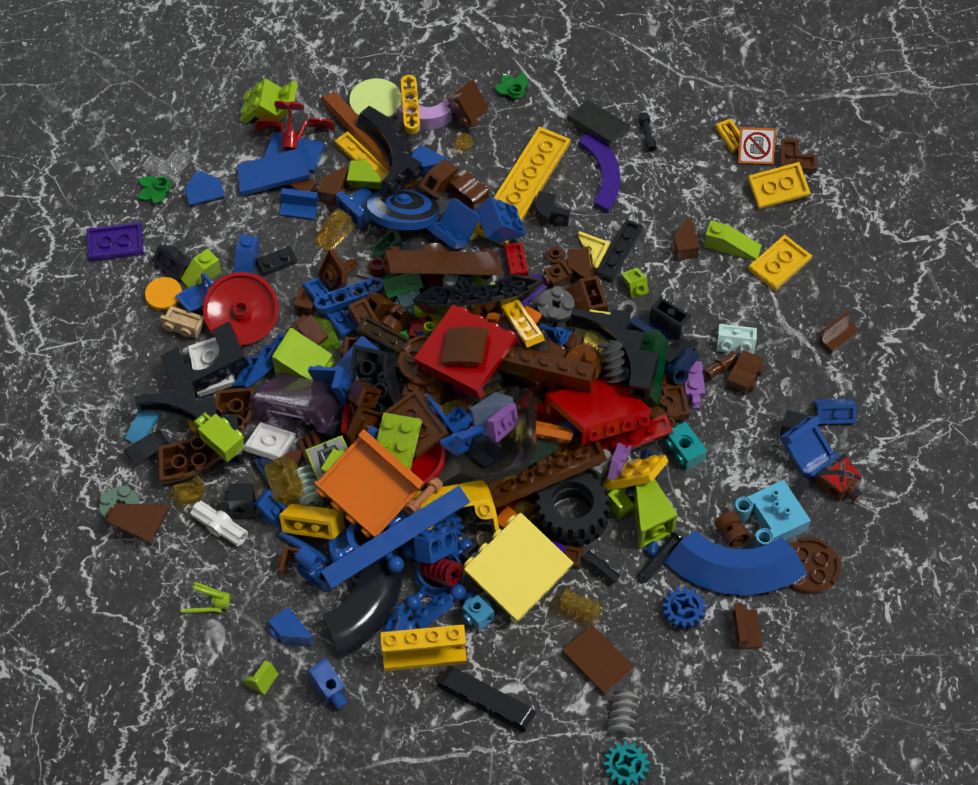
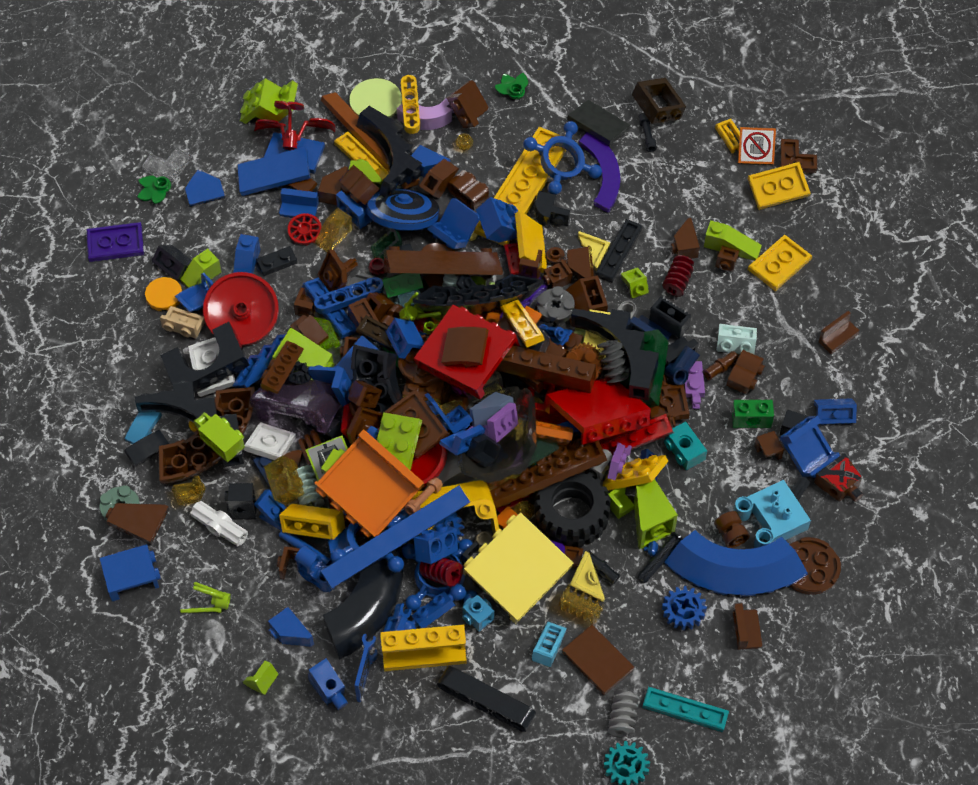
(129, 570): none -> blue panel
(281, 367): none -> reddish brown bracket
(301, 376): none -> black gear
(304, 229): none -> red wheel
(358, 184): none -> reddish brown brick
(364, 667): none -> blue flag
(404, 337): none -> blue panel
(410, 312): none -> lime plant
(530, 238): none -> yellow tile
(531, 268): none -> reddish brown panel
(543, 655): none -> medium azure slope
(570, 145): none -> blue piece
(587, 579): none -> light yellow tile
(647, 89): none -> dark brown window
(678, 275): none -> dark red piece
(685, 709): none -> teal tile
(727, 258): none -> reddish brown bracket
(752, 413): none -> green brick
(769, 445): none -> reddish brown panel

